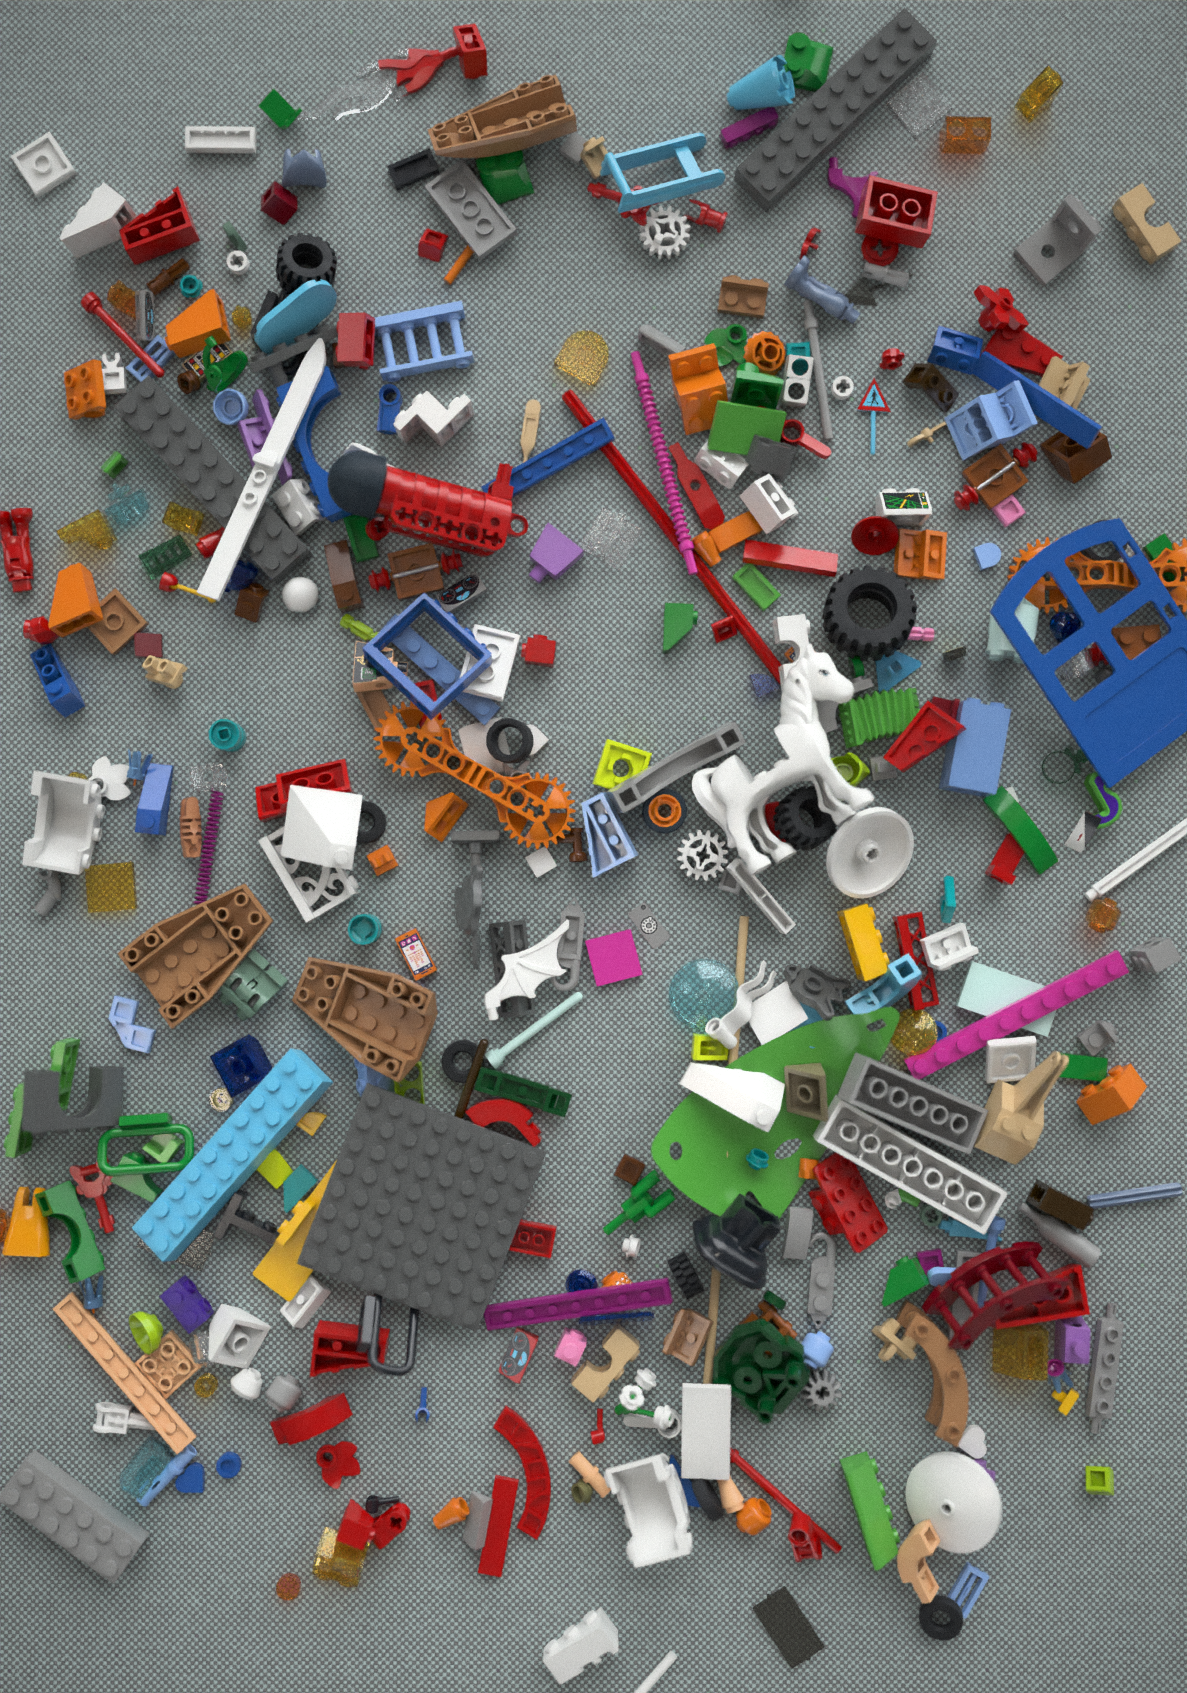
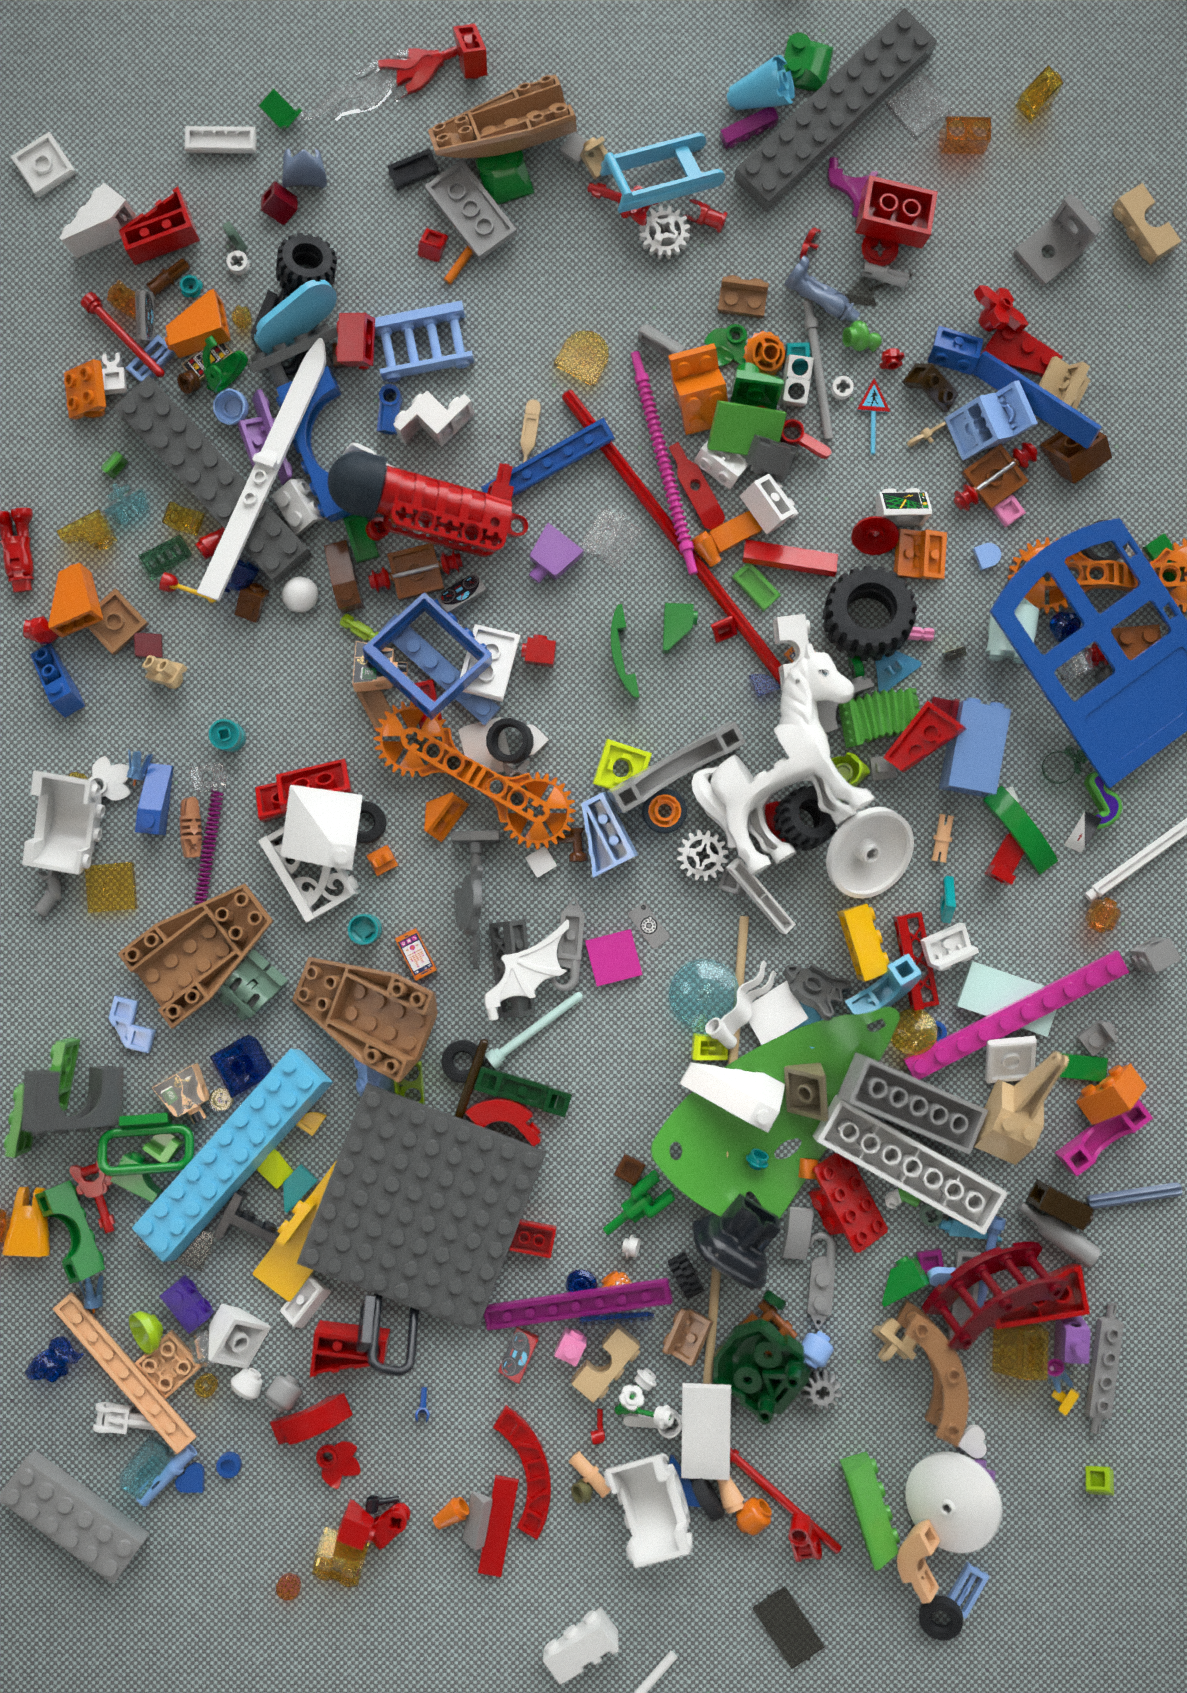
(53, 1361): none -> clear blue hair
(185, 1093): none -> torso
(628, 681): none -> green slope
(858, 337): none -> bright green animal
(942, 838): none -> light nougat pin
(1084, 1148): none -> dark pink arch

